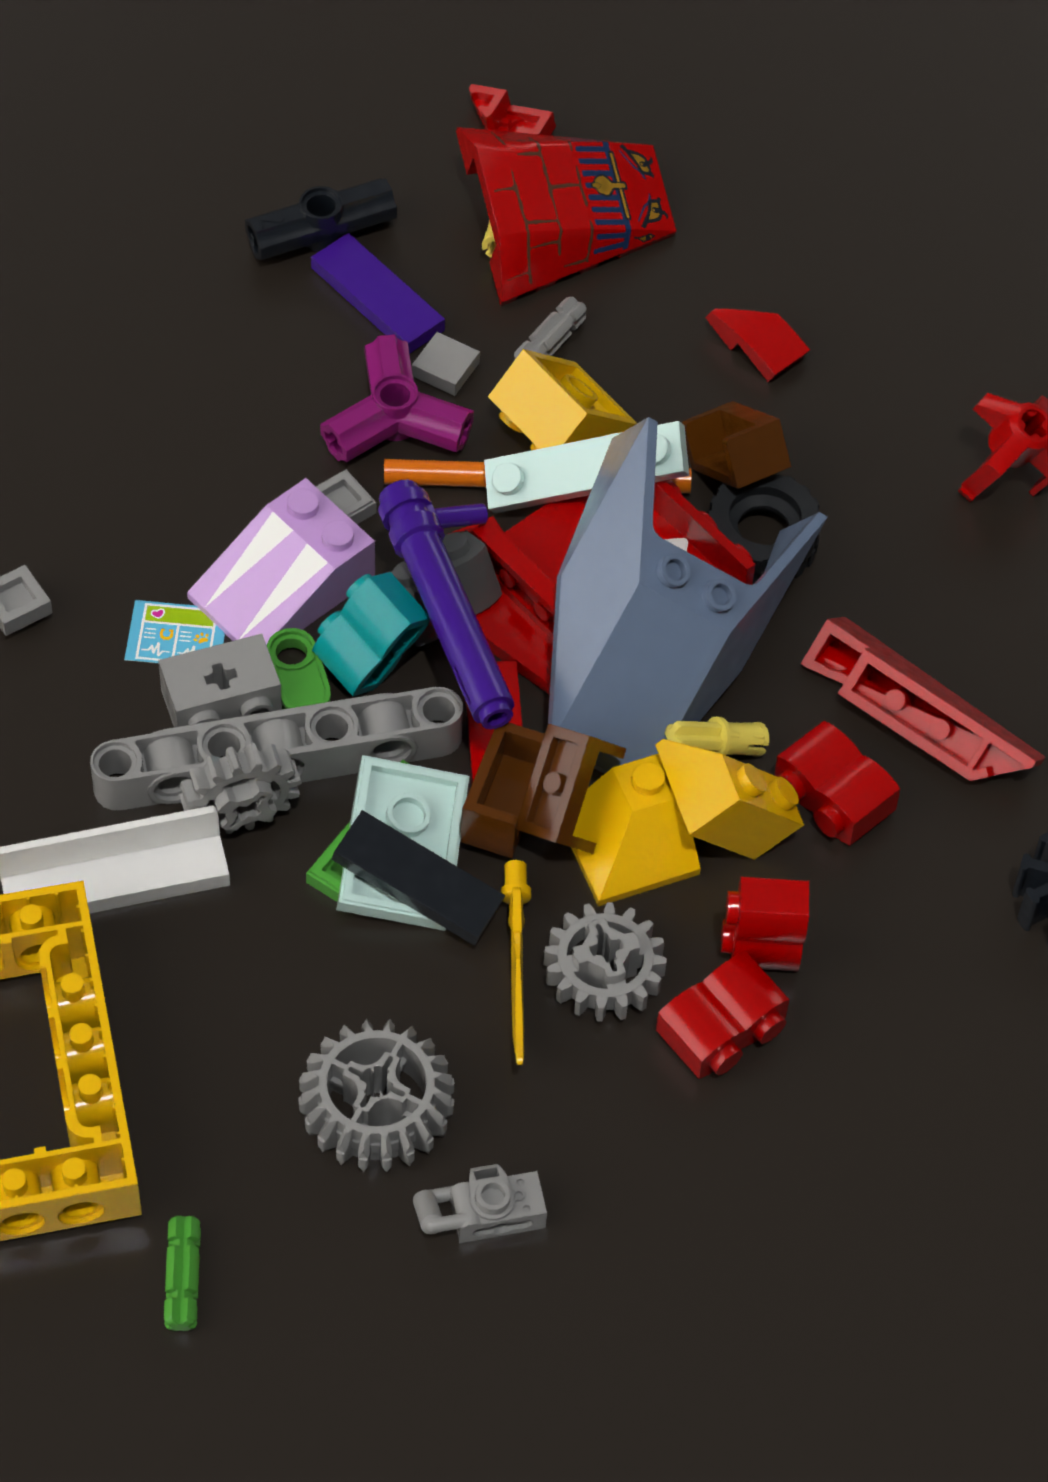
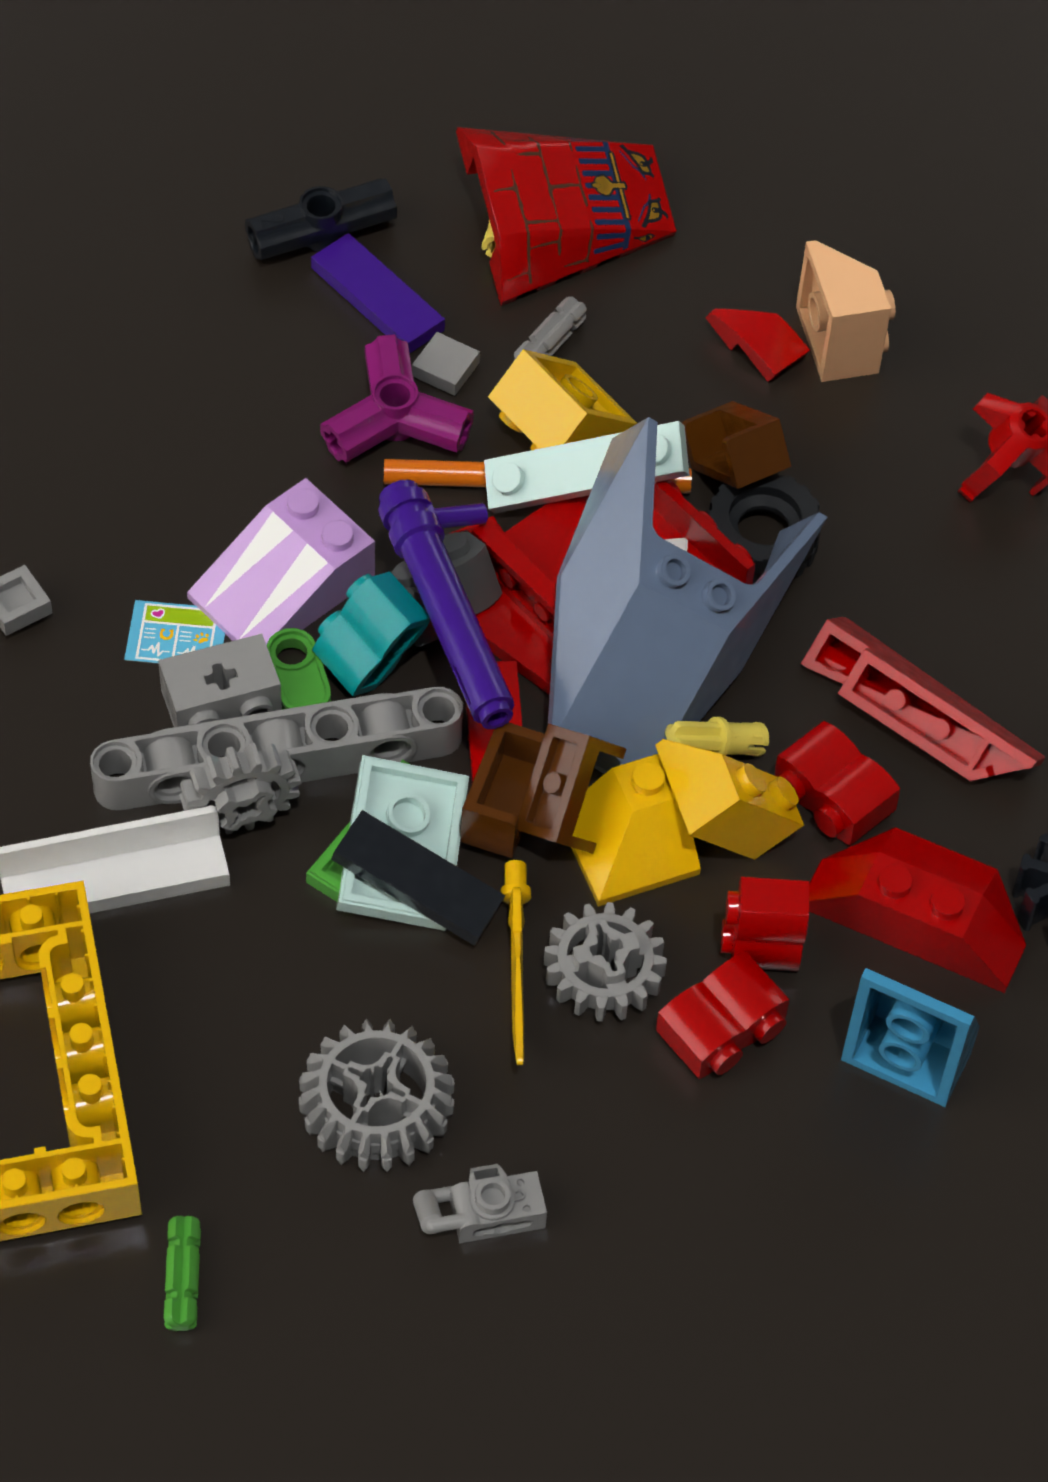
(349, 496): light grey tile -> none
(499, 115): red slope -> none
(843, 313): none -> light nougat slope
(908, 1037): none -> dark azure slope
(923, 904): none -> red wedge

